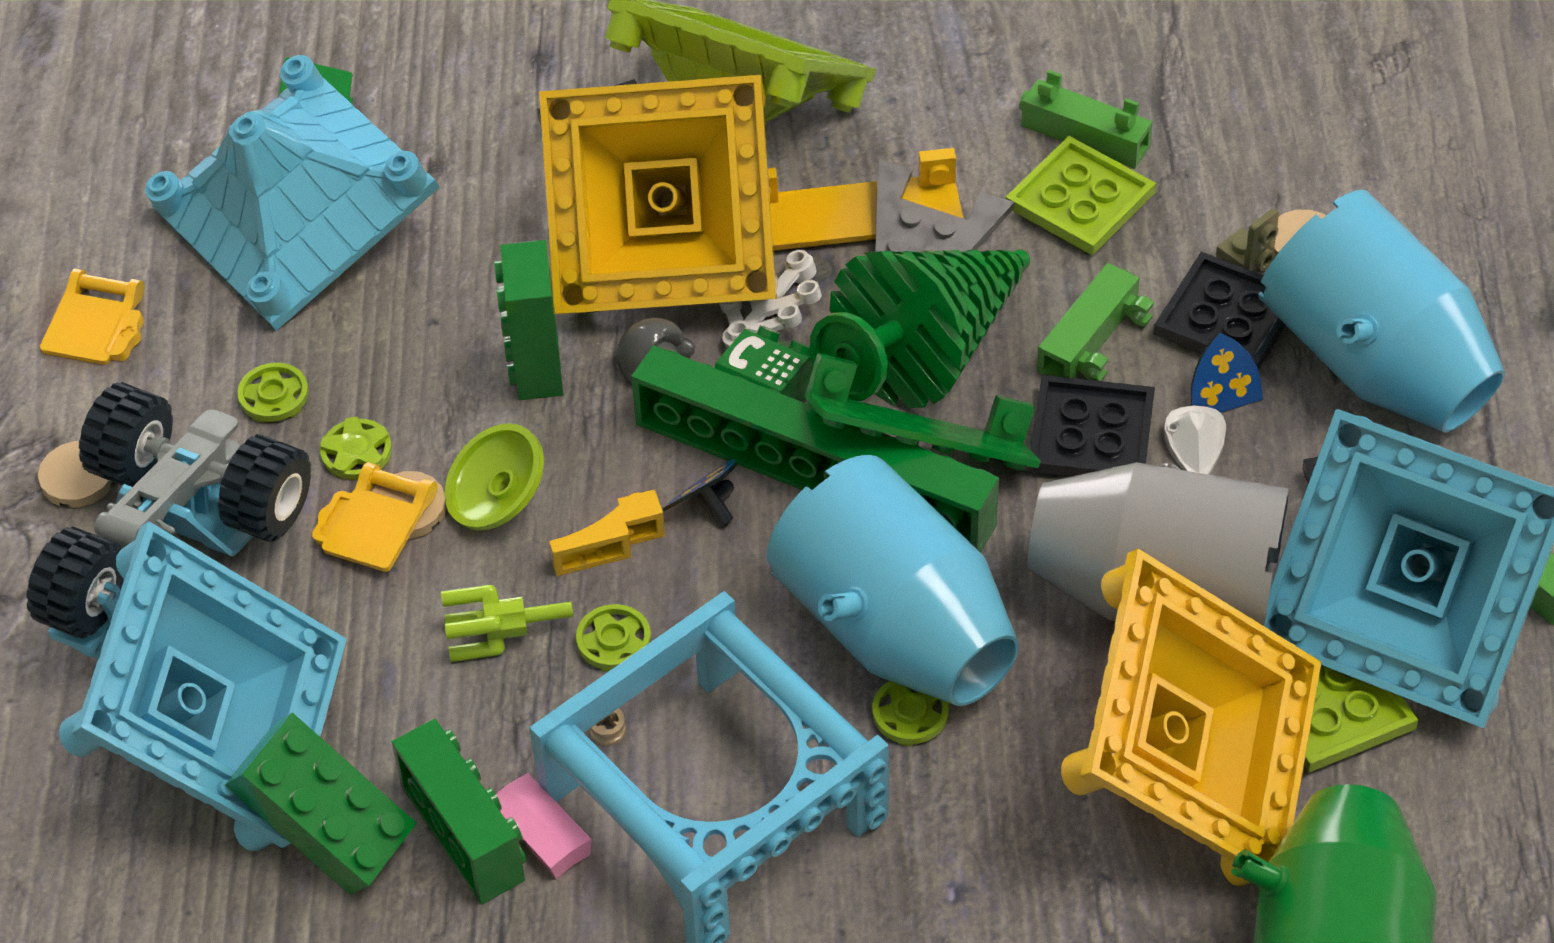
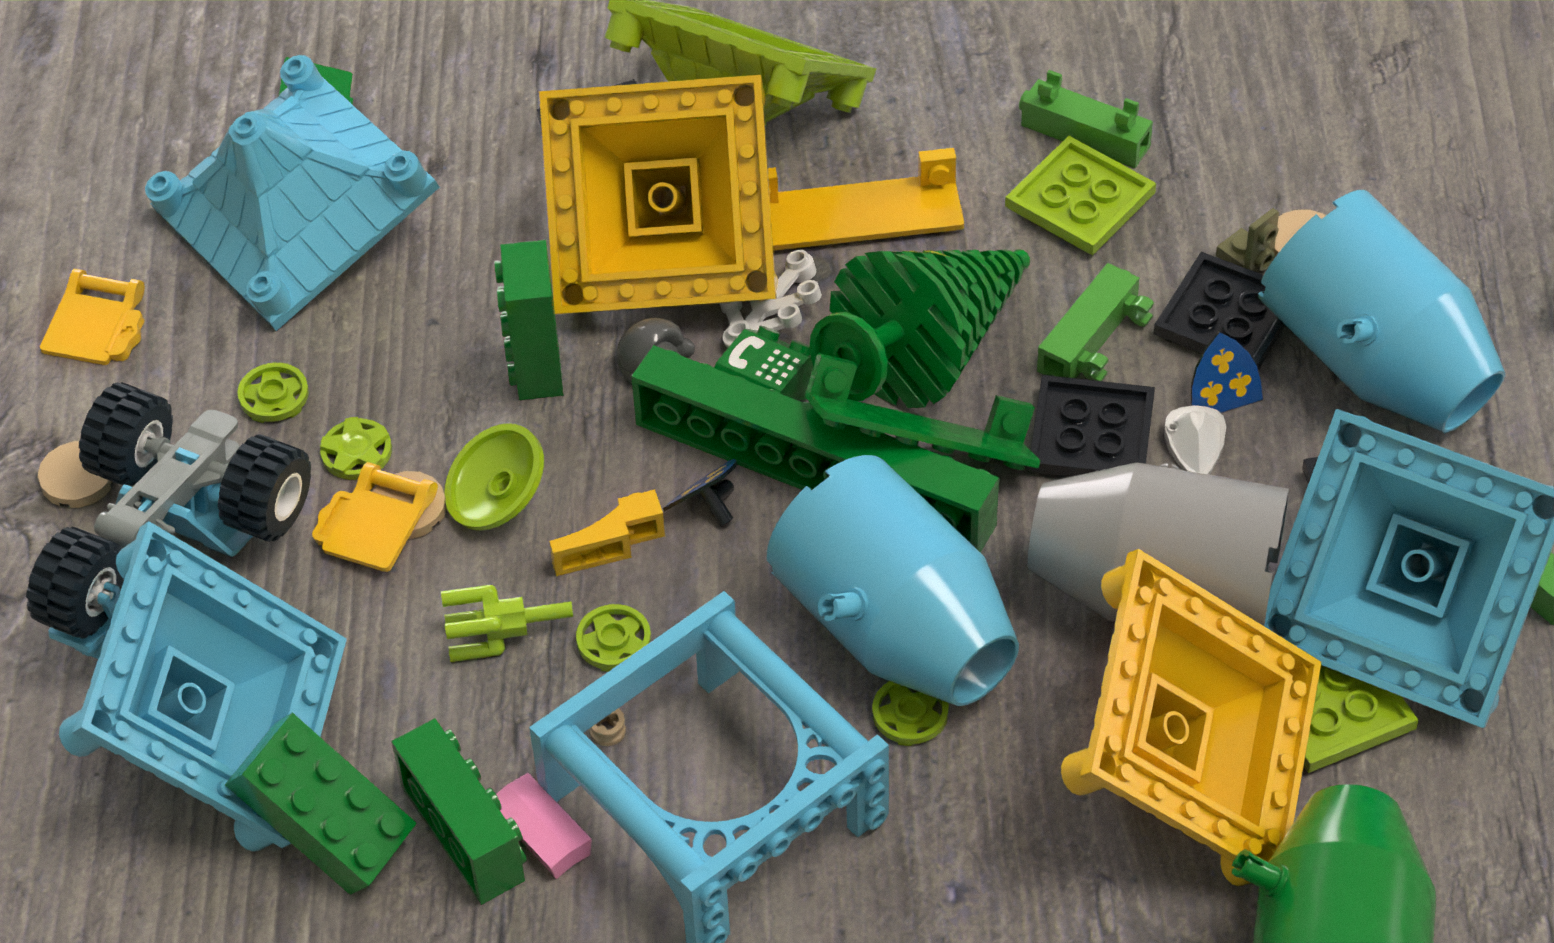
(914, 227): flat silver wing -> none

